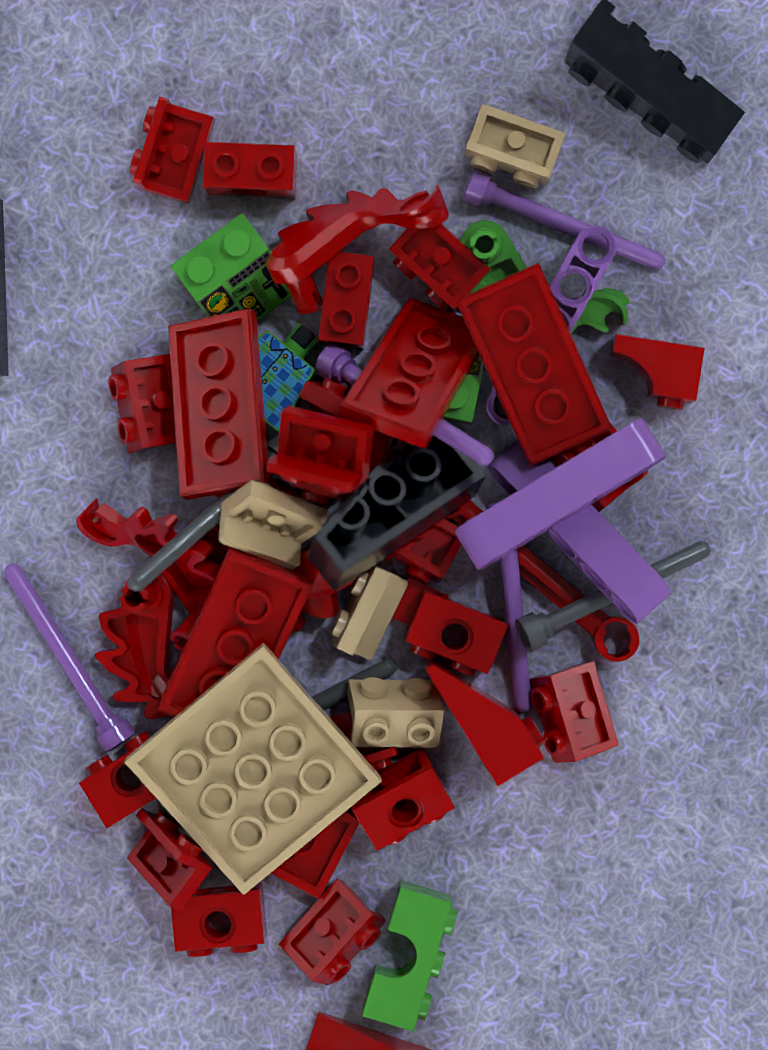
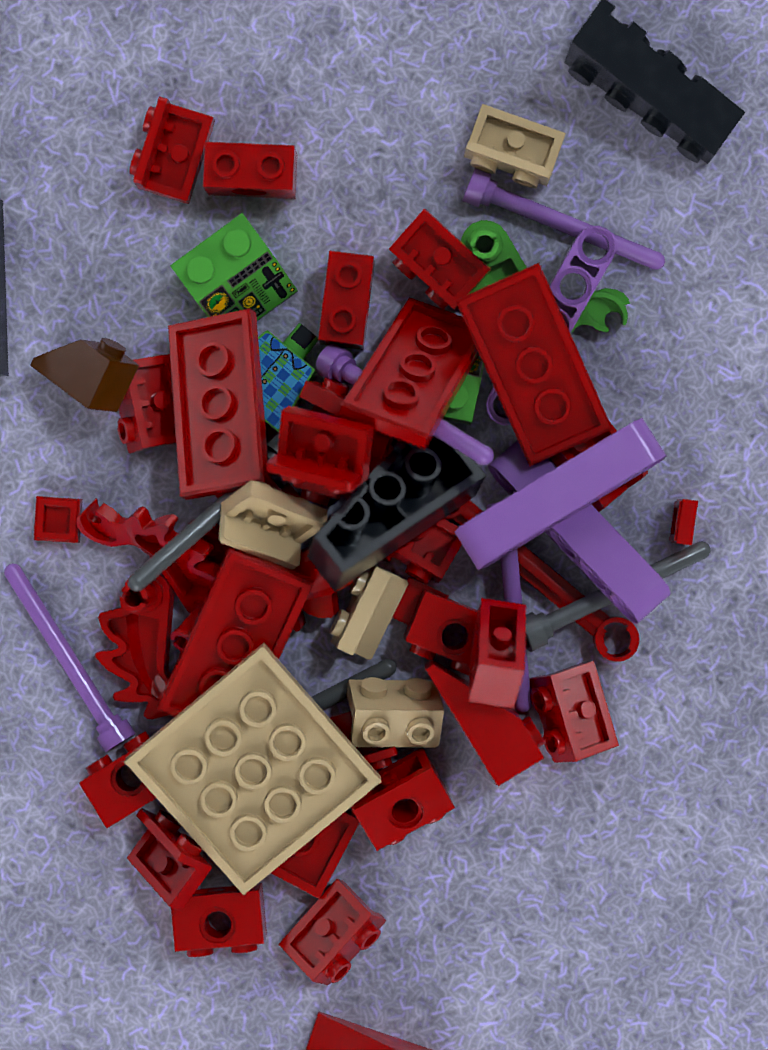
(57, 519): none -> red tile
(90, 372): none -> reddish brown slope
(333, 226): red animal -> none
(399, 994): bright green arch -> none
(497, 653): none -> red brick
(667, 367): red arch -> none
(683, 521): none -> red tile

